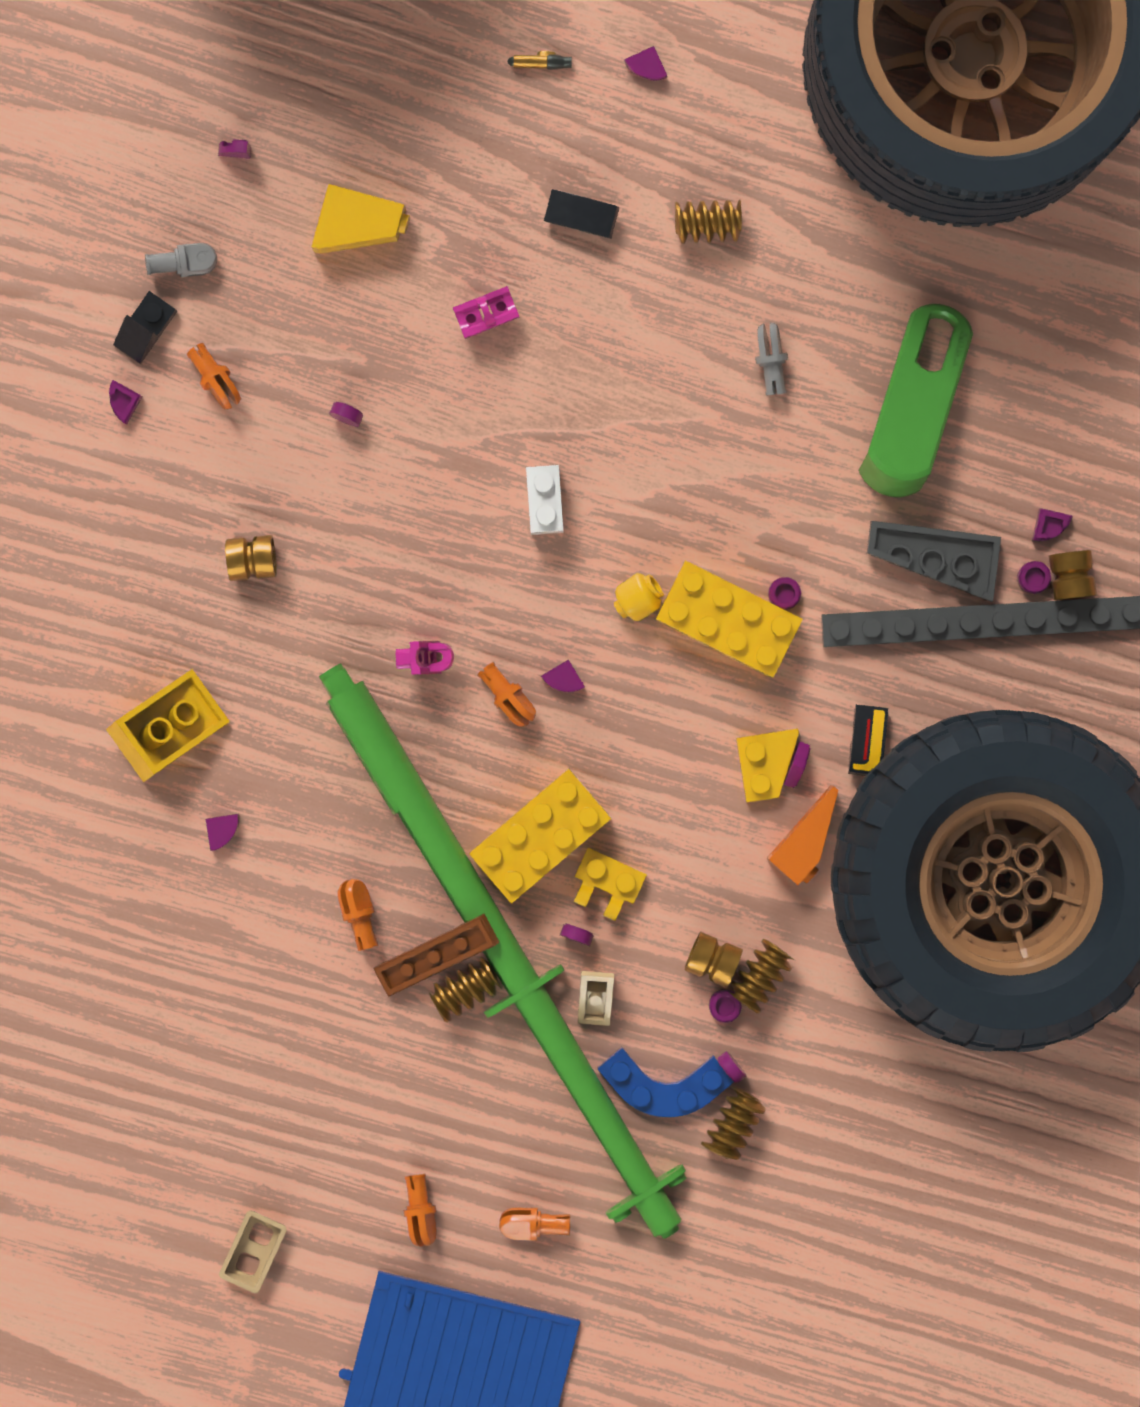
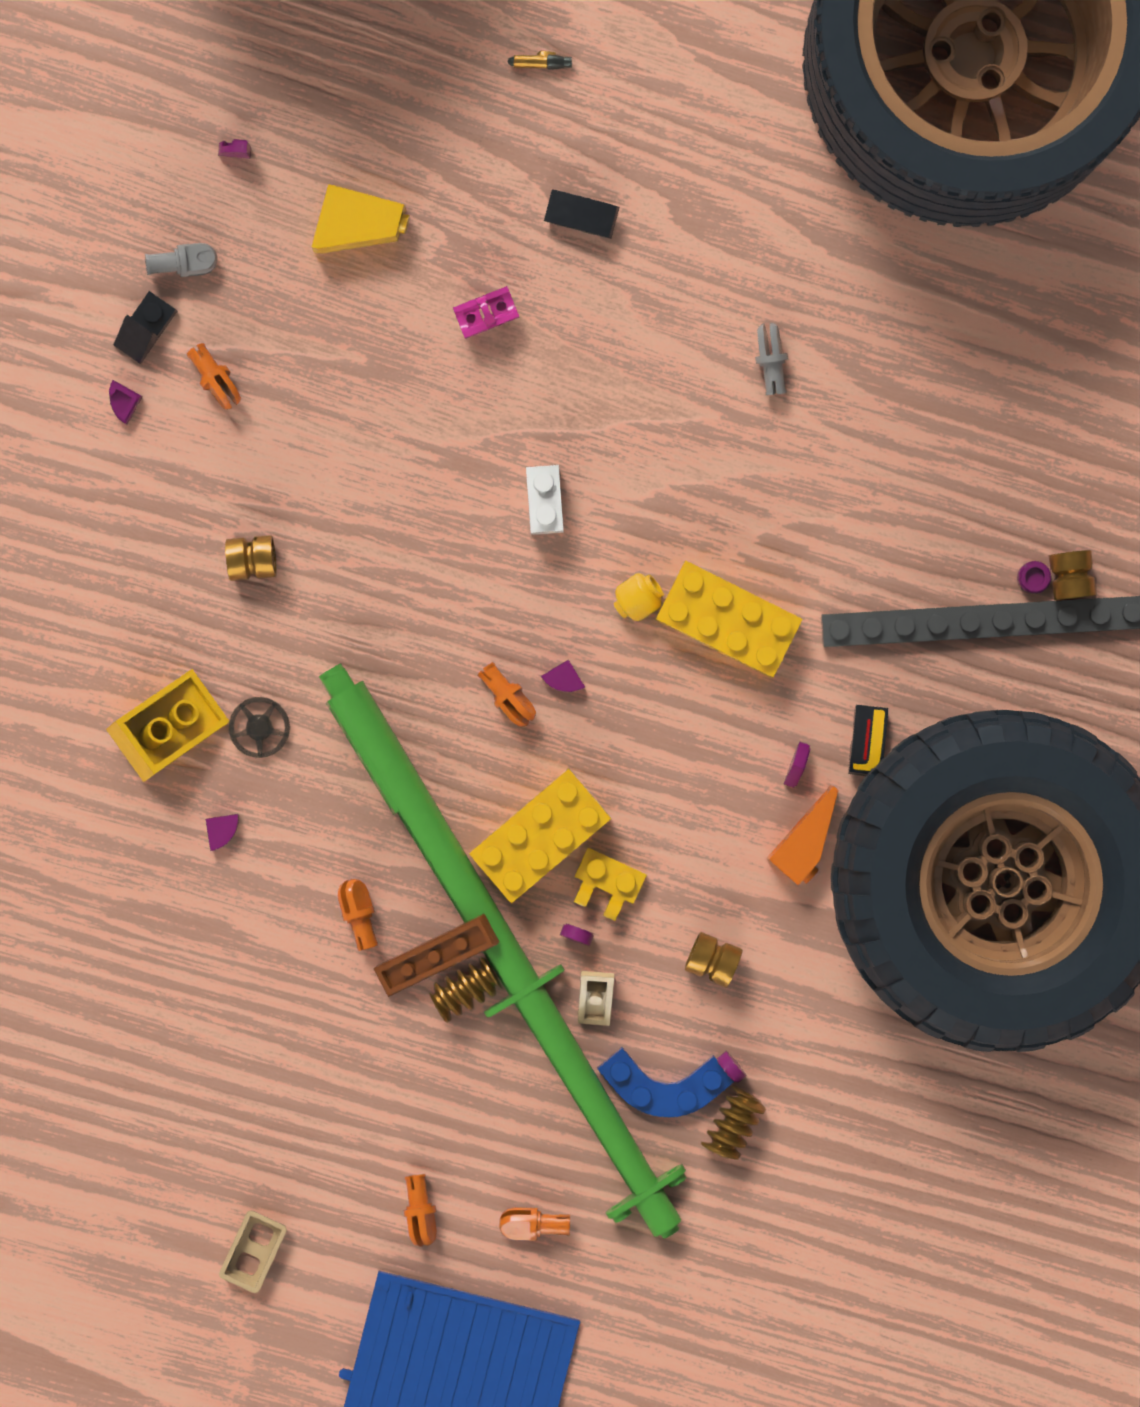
(259, 727): none -> clear smoke wheel
(346, 414): magenta tile -> none
(422, 657): dark pink hips -> none
(646, 65): magenta tile -> none
(708, 221): pearl gold piece -> none
(724, 1006): magenta tile -> none
(761, 976): pearl gold piece -> none
(765, 762): yellow wing -> none
(784, 593): magenta tile -> none
(915, 407): bright green piece -> none
(946, 556): dark grey wing -> none
(1050, 524): magenta tile -> none

